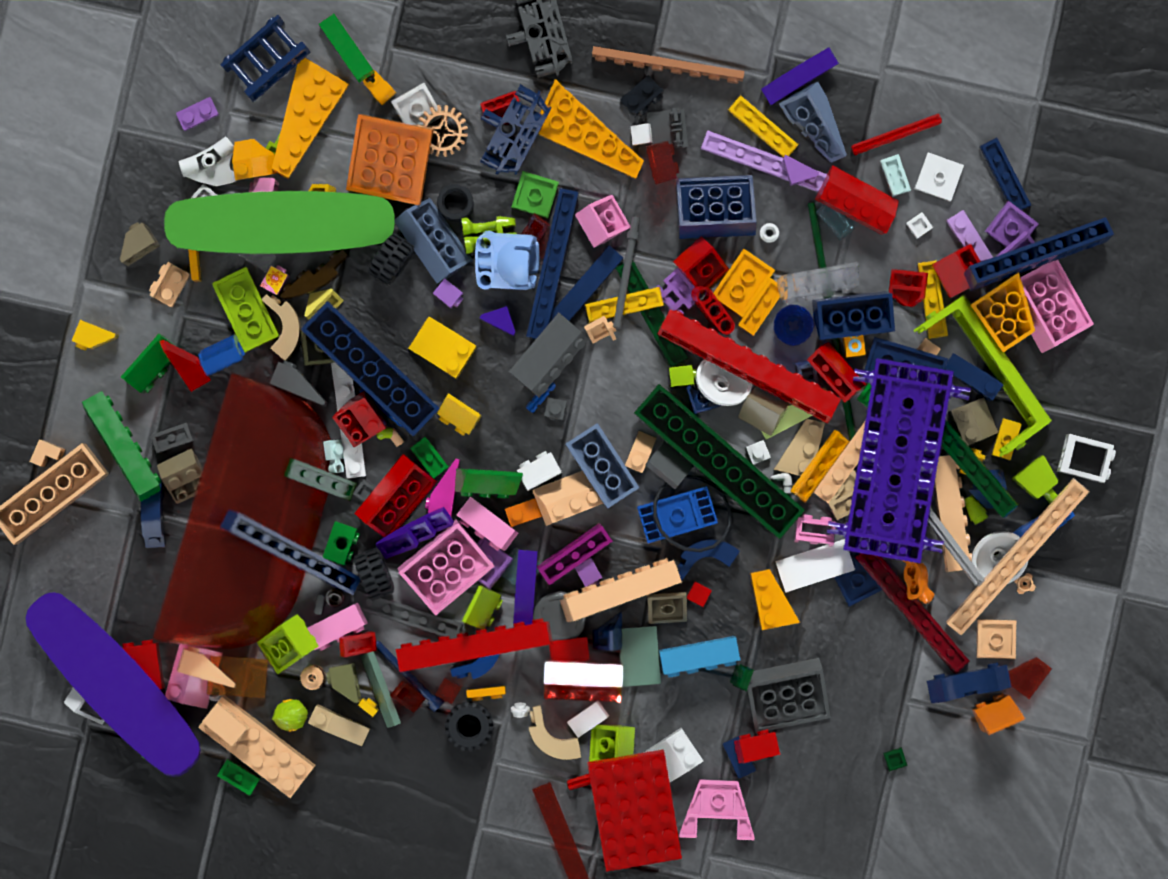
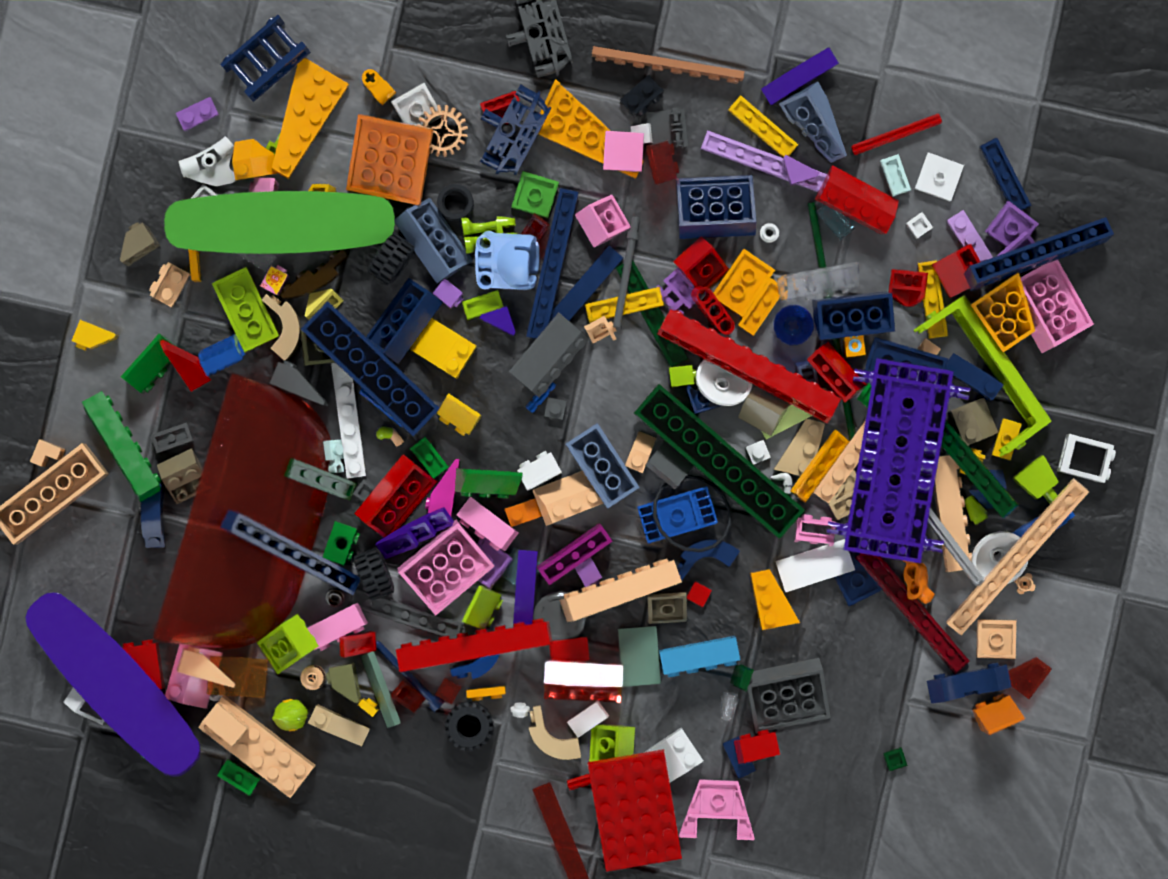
(320, 603): dark grey tile -> none
(346, 48): green tile -> none
(360, 419): red slope -> none
(403, 320): none -> dark blue slope
(482, 304): none -> lime tile
(609, 634): dark blue slope -> none
(623, 151): none -> bright pink tile
(728, 705): none -> clear cone

